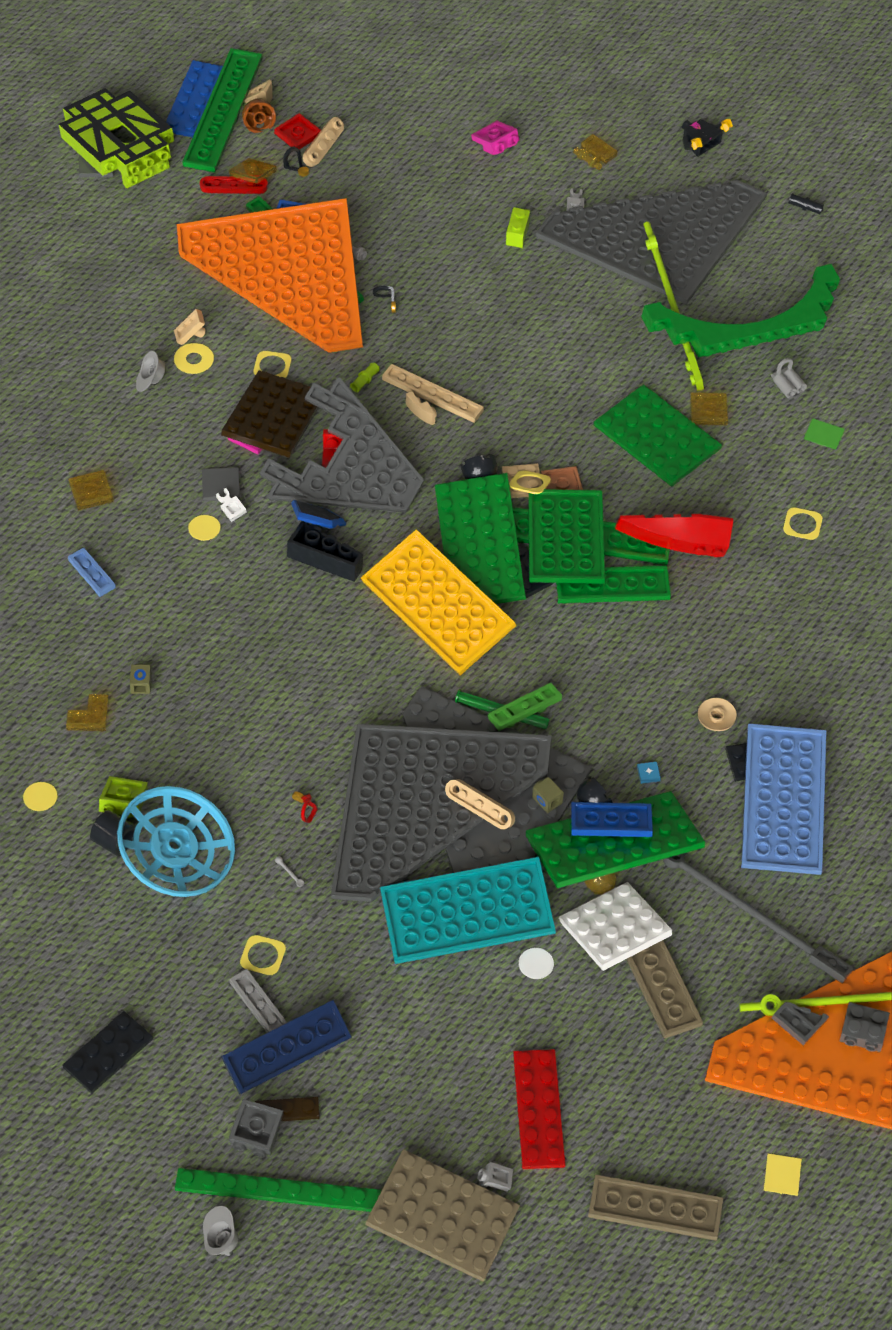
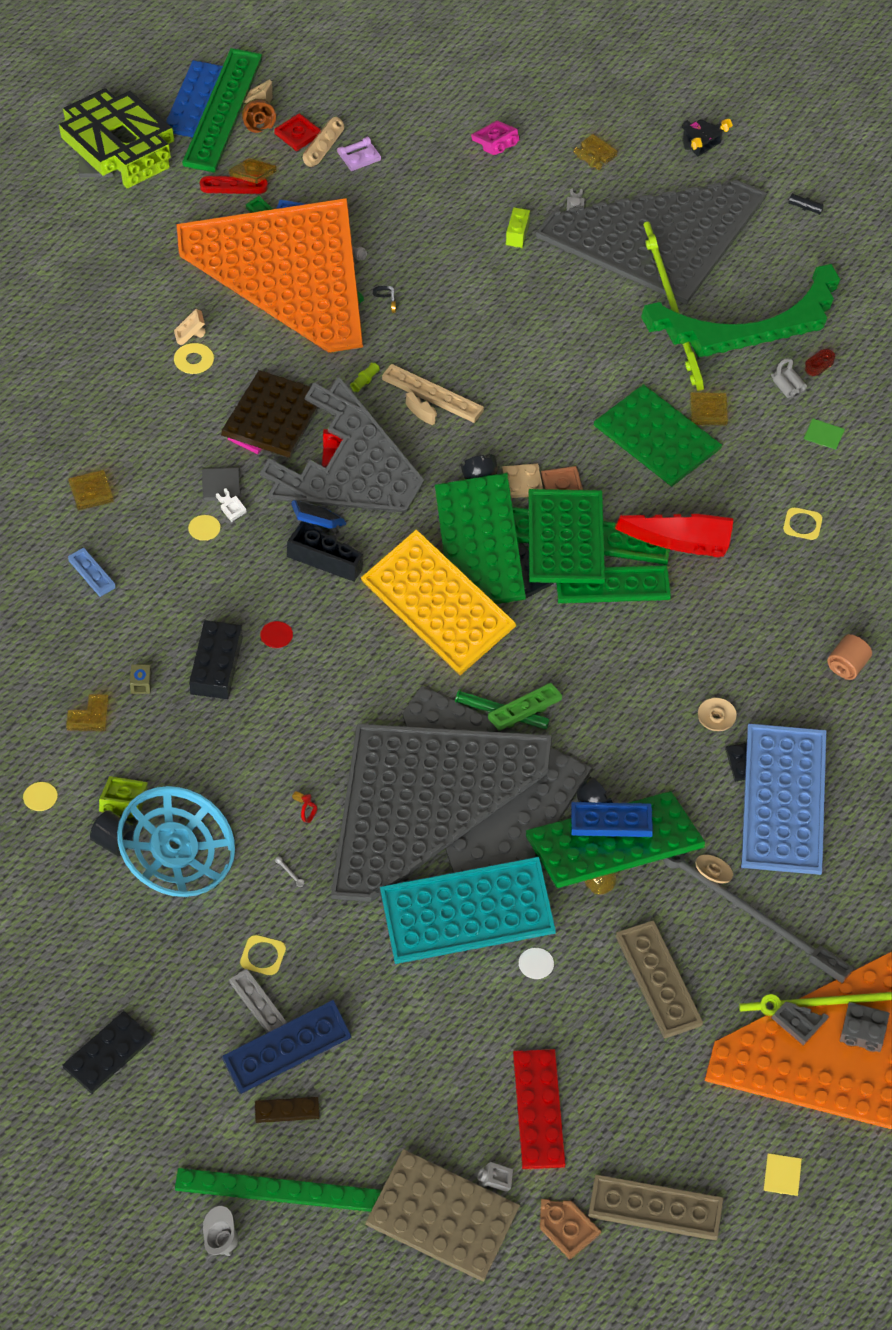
(151, 371): light grey piece -> none
(216, 659): none -> black brick
(255, 1128): dark grey plate -> none
(276, 634): none -> red piece
(287, 359): light yellow piece -> none
(302, 171): black piece -> none
(360, 158): none -> lavender plate
(480, 804): tan plate -> none
(514, 485): light yellow piece -> none
(547, 794): olive brick -> none
(567, 1226): none -> medium nougat tile
(615, 926): white plate -> none
(648, 772): dark azure tile -> none
(714, 868): none -> tan dish
(817, 361): none -> clear red plate
(849, 657): none -> nougat piece

